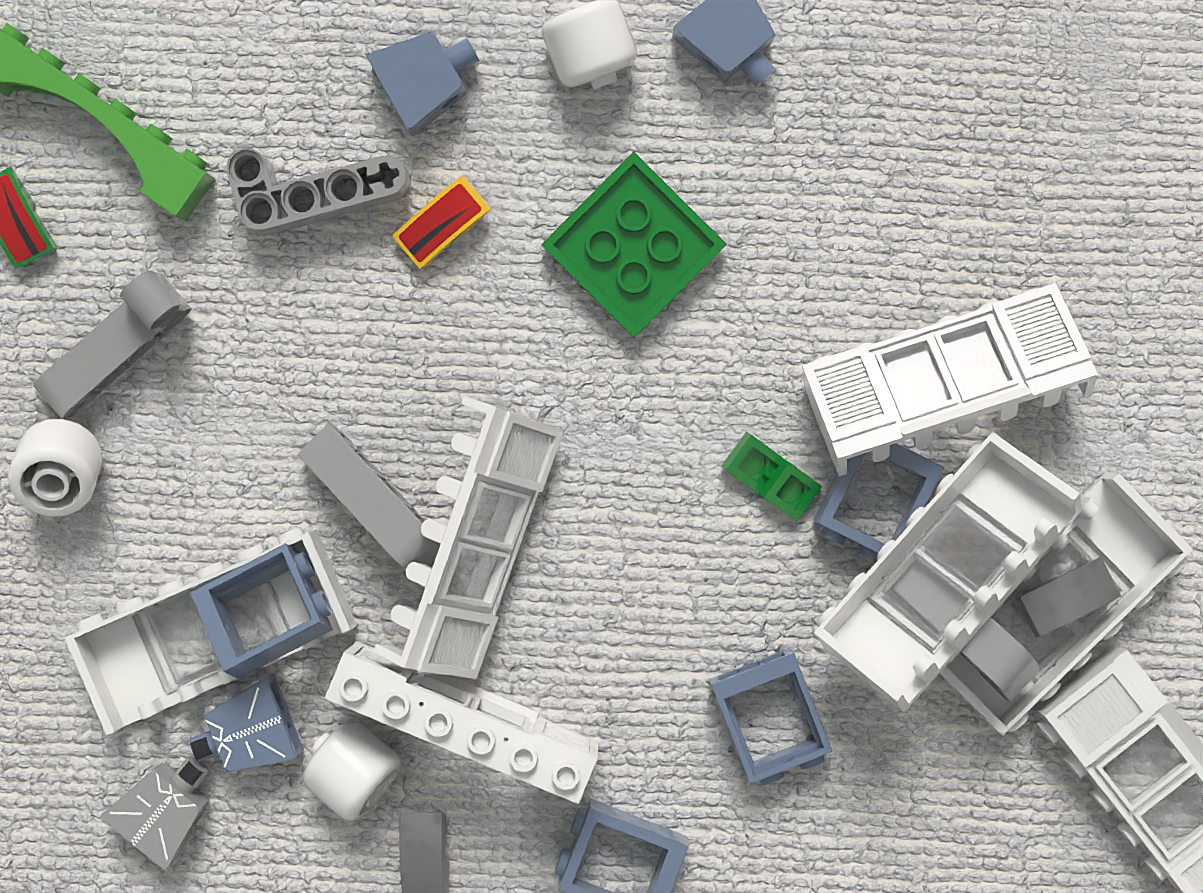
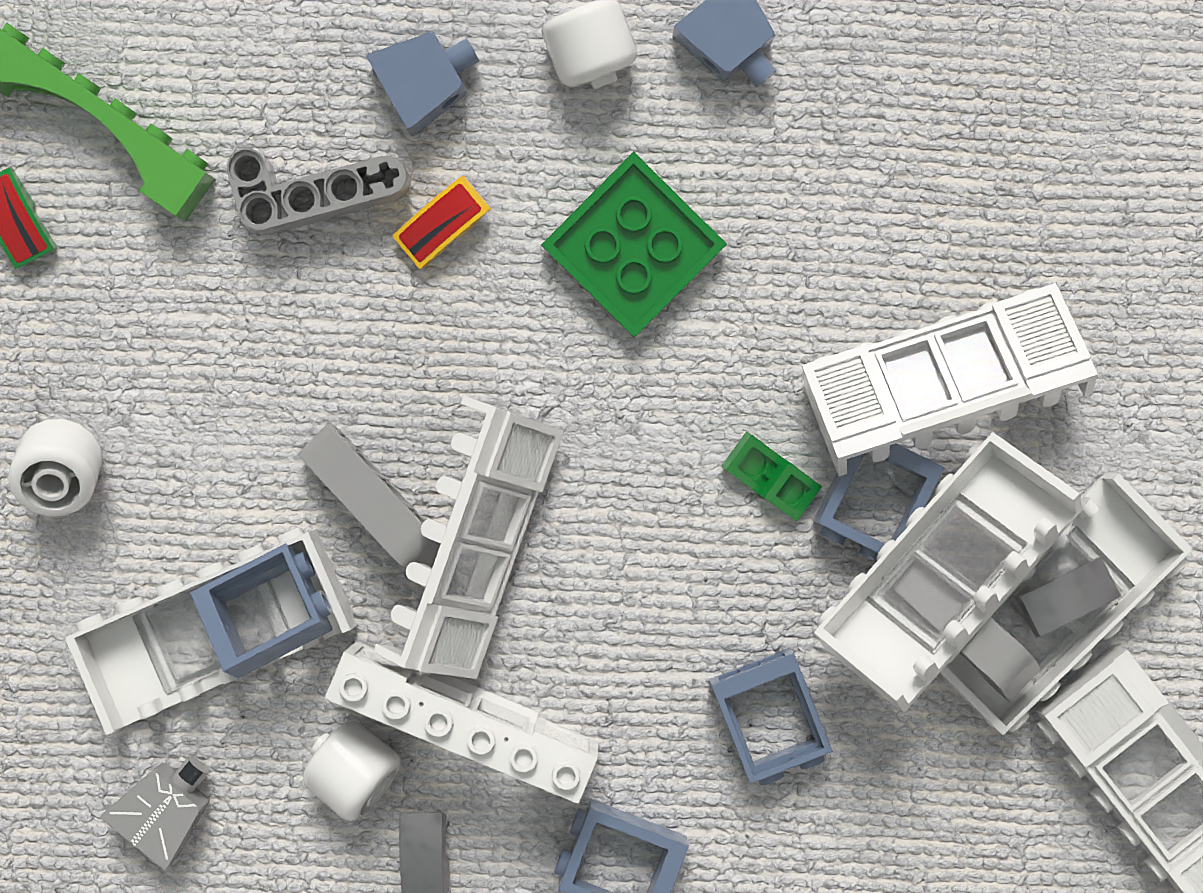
(141, 321): light grey beam -> none
(250, 729): sand blue torso -> none

